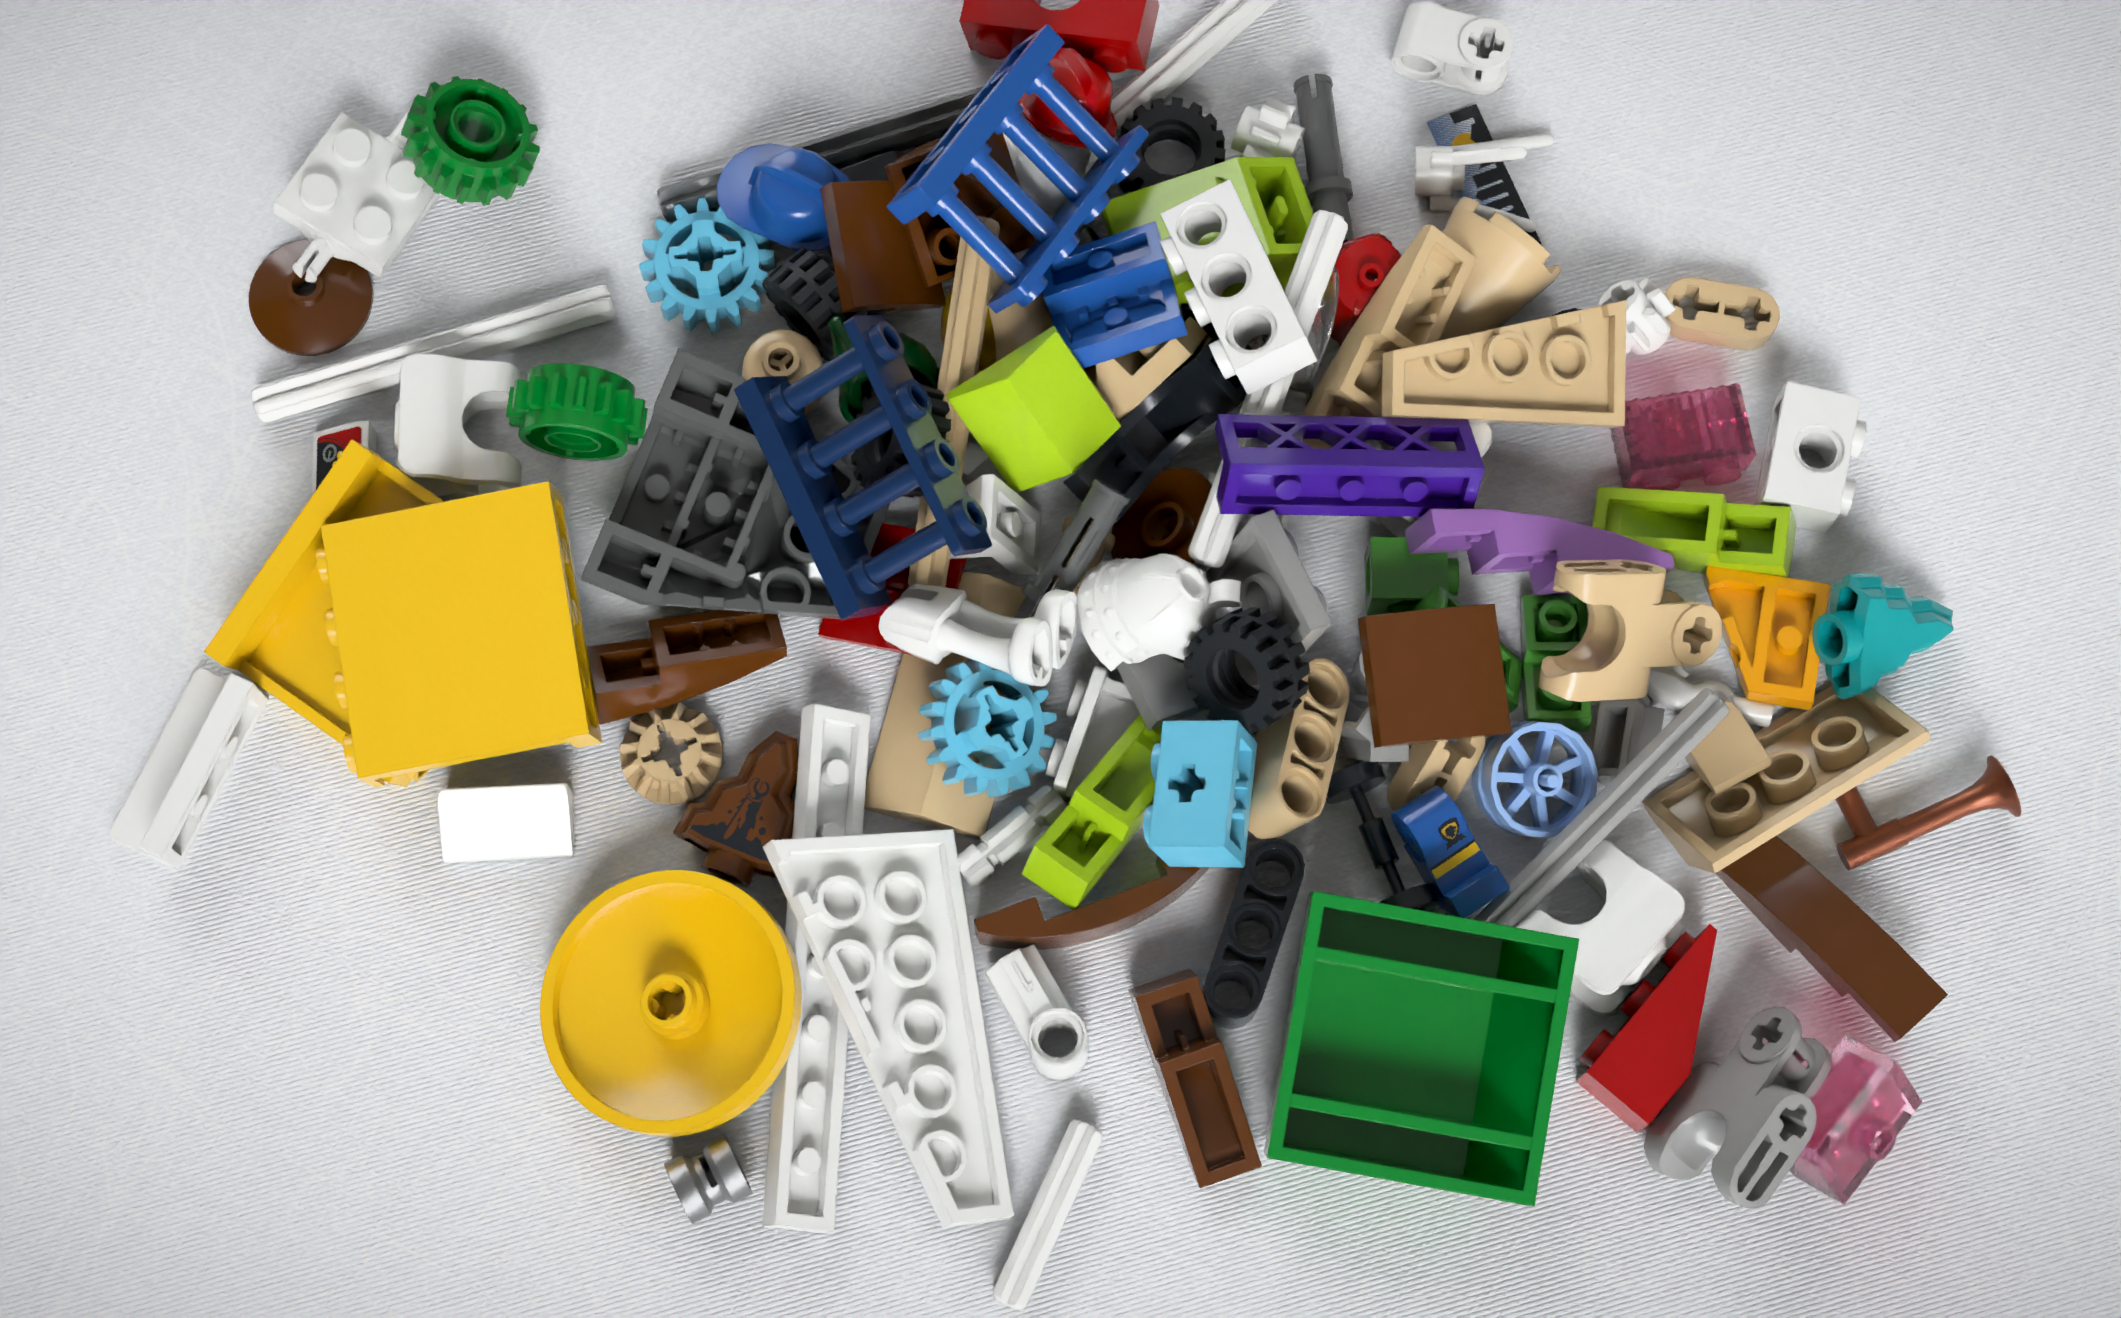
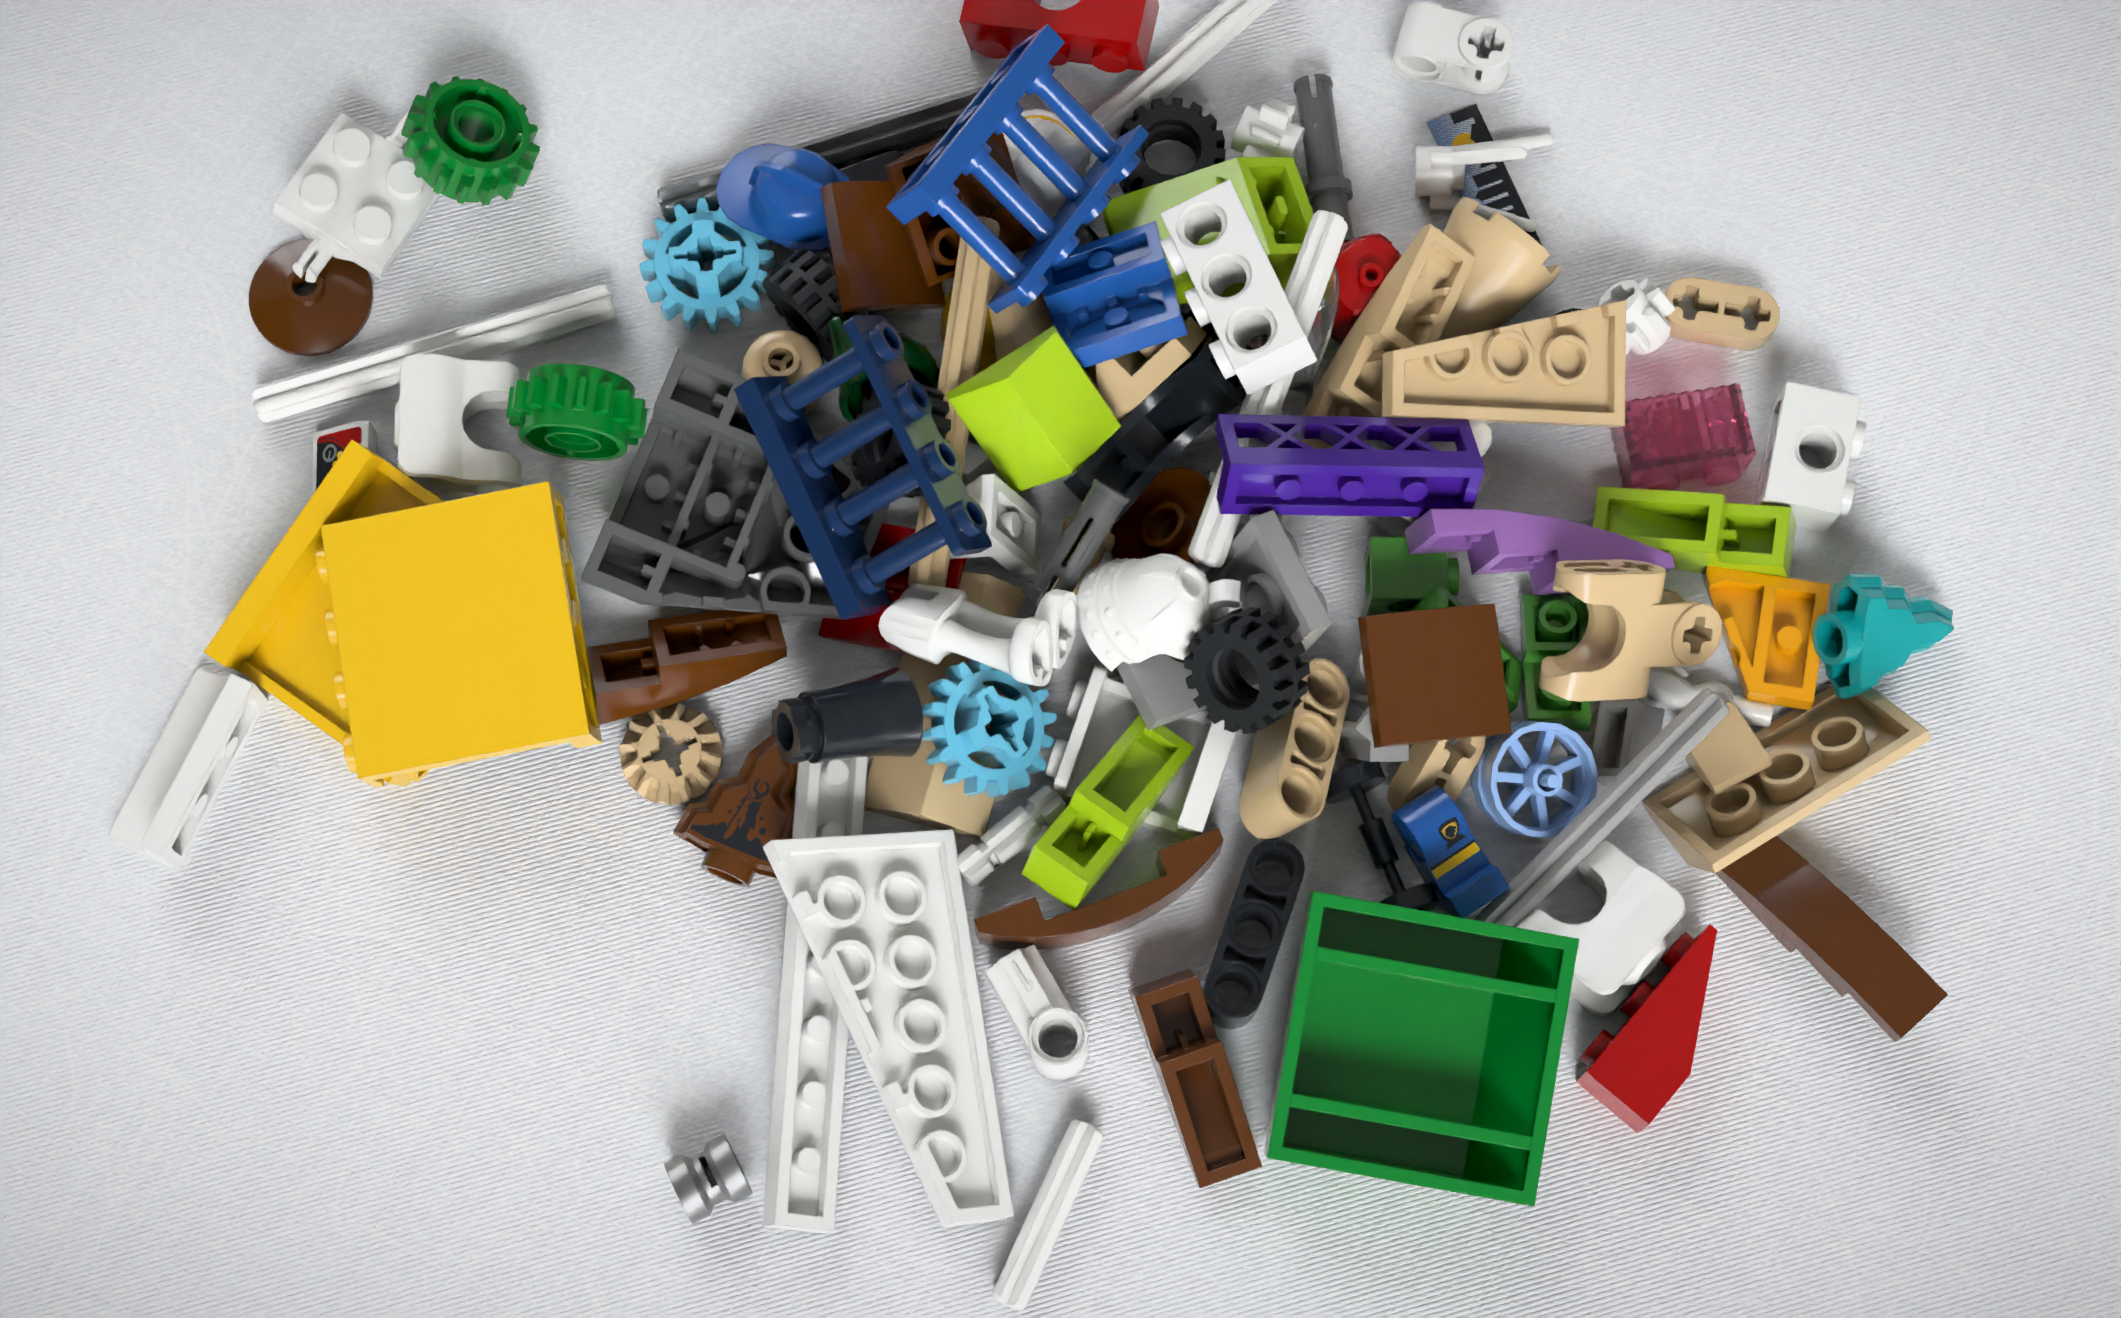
(506, 822): white slope -> none
(670, 1003): yellow dish -> none
(851, 720): none -> black plant
(1087, 84): red piece -> none
(1216, 821): medium azure brick -> none
(1744, 1112): light grey piece -> none
(1857, 1119): clear pink brick -> none
(1870, 842): copper piece -> none

